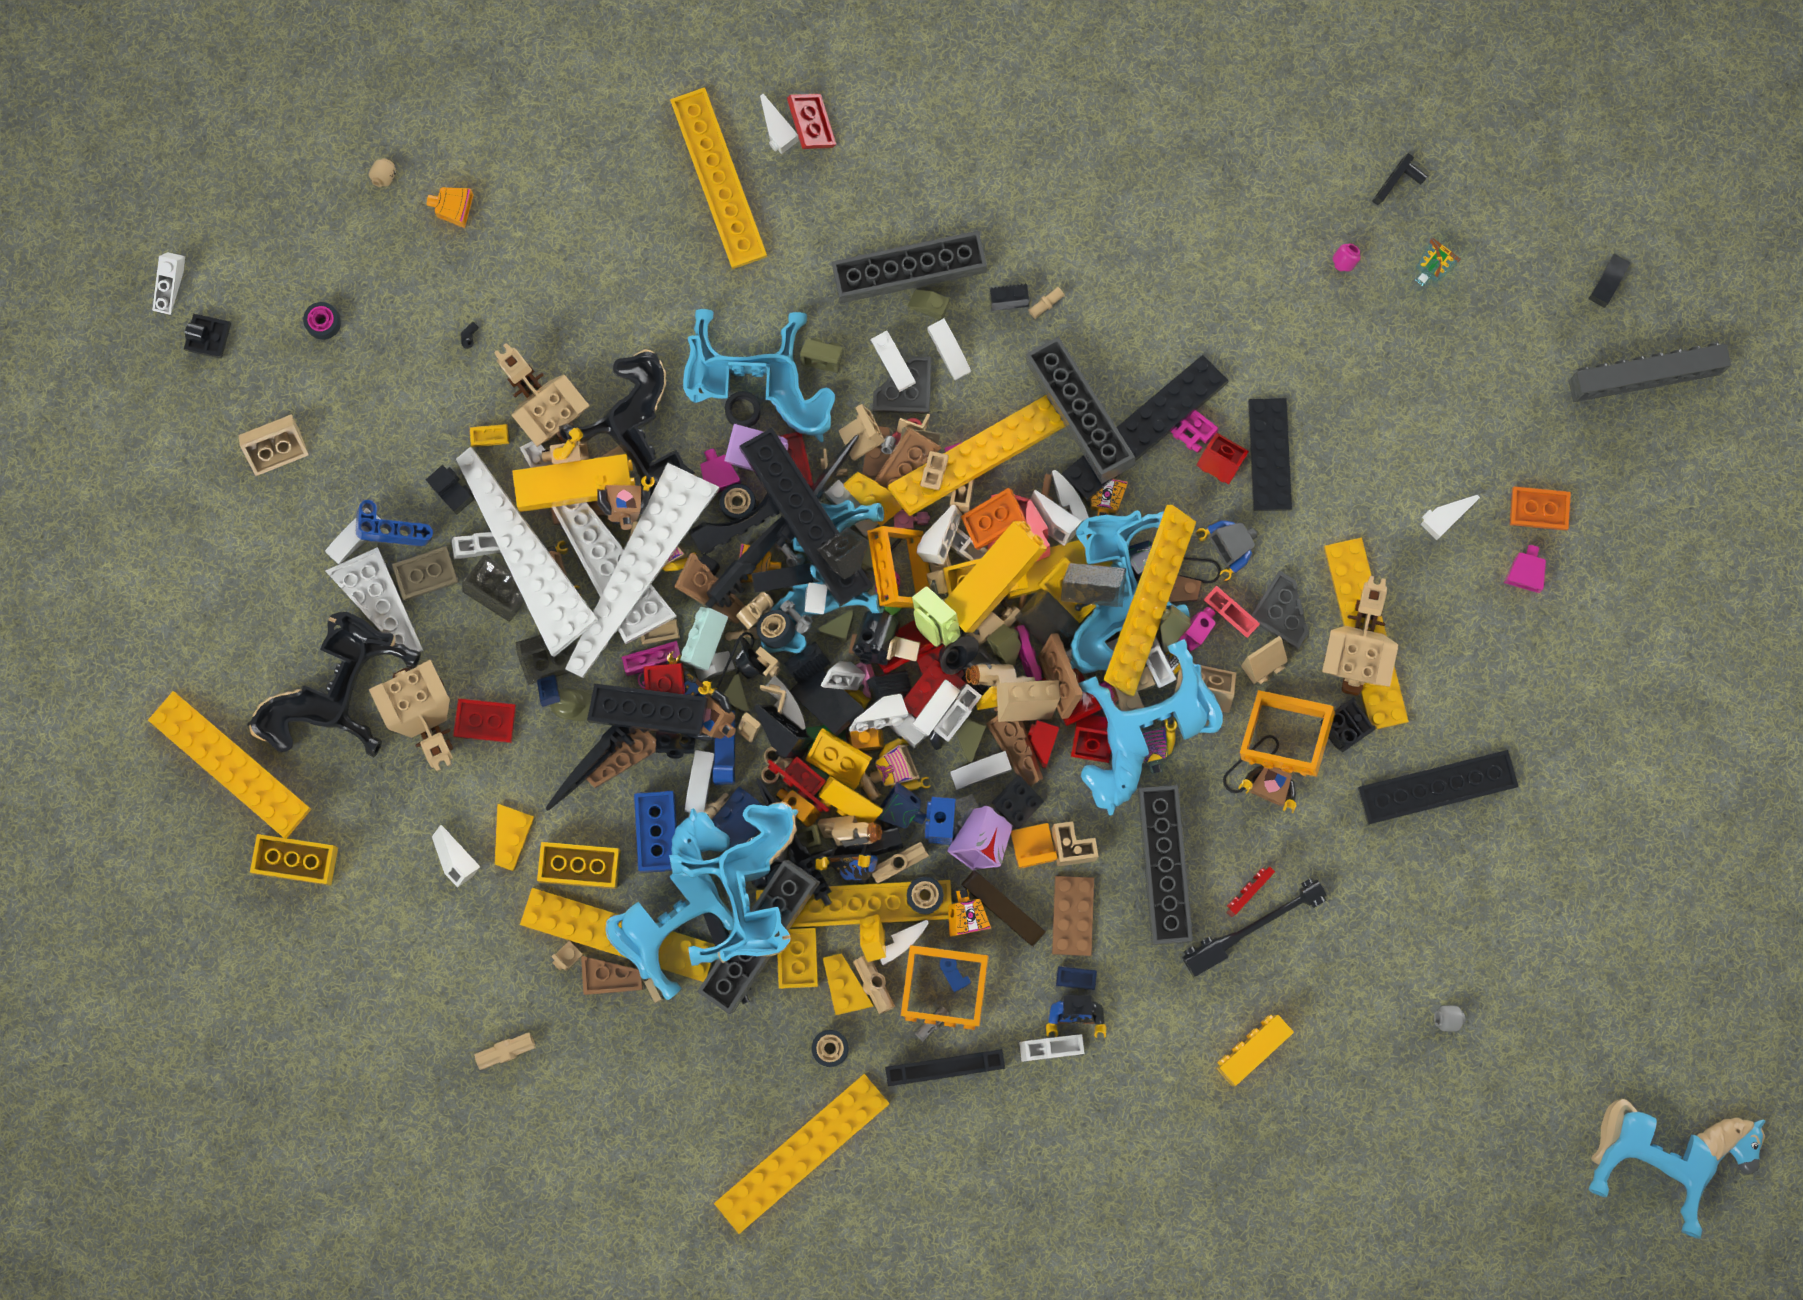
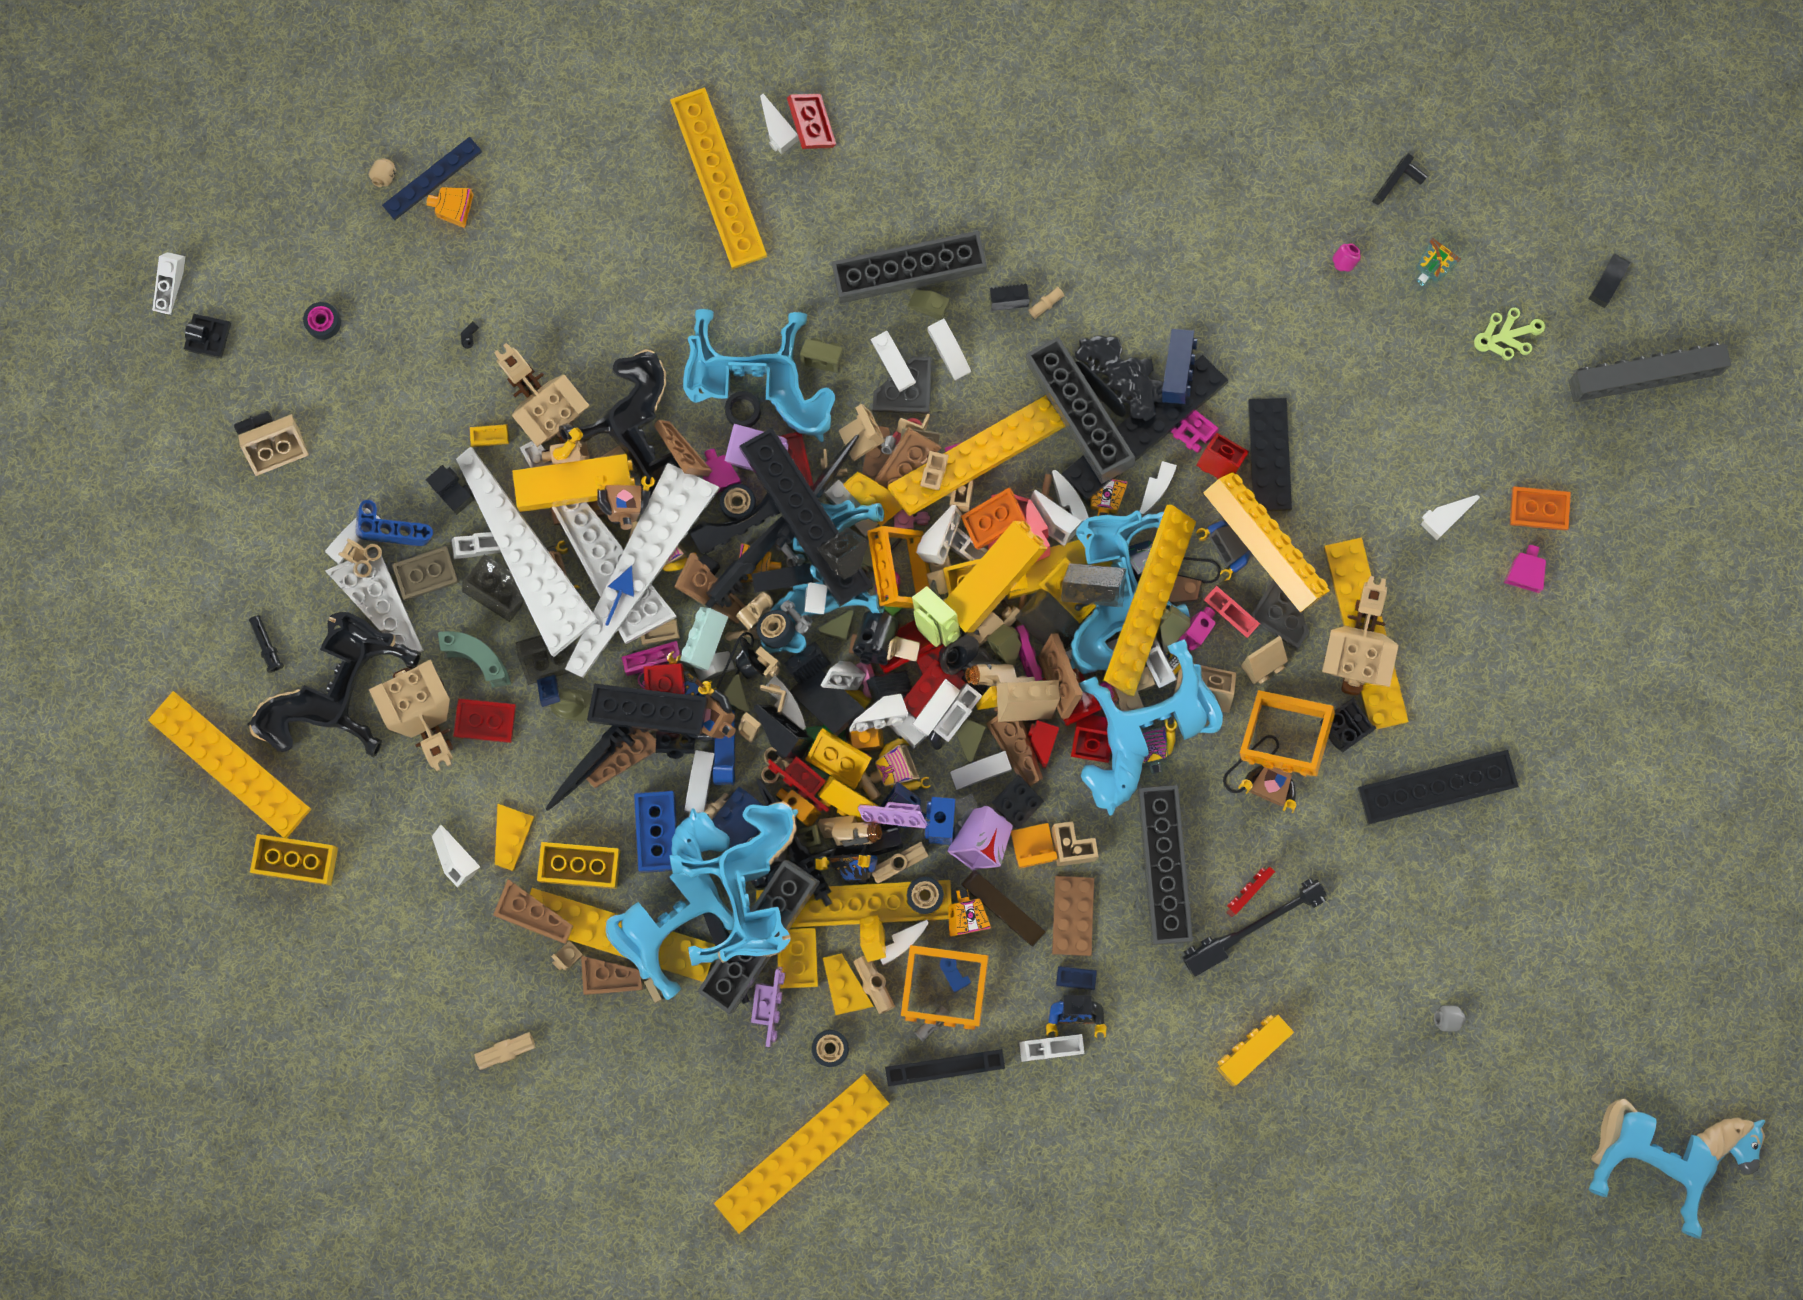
(253, 422): none -> black axle
(270, 652): none -> black pin
(359, 555): none -> tan piece
(432, 178): none -> dark blue plate
(470, 648): none -> sand green fence
(526, 911): none -> medium nougat wing
(623, 584): none -> blue piece
(681, 450): none -> medium nougat wing
(766, 1004): none -> lavender bracket
(894, 814): none -> lavender bracket
(1127, 376): none -> black plant
(1157, 487): none -> white slope
(1178, 366): none -> dark blue brick
(1266, 541): none -> yellow piece
(1507, 336): none -> yellowish green plant

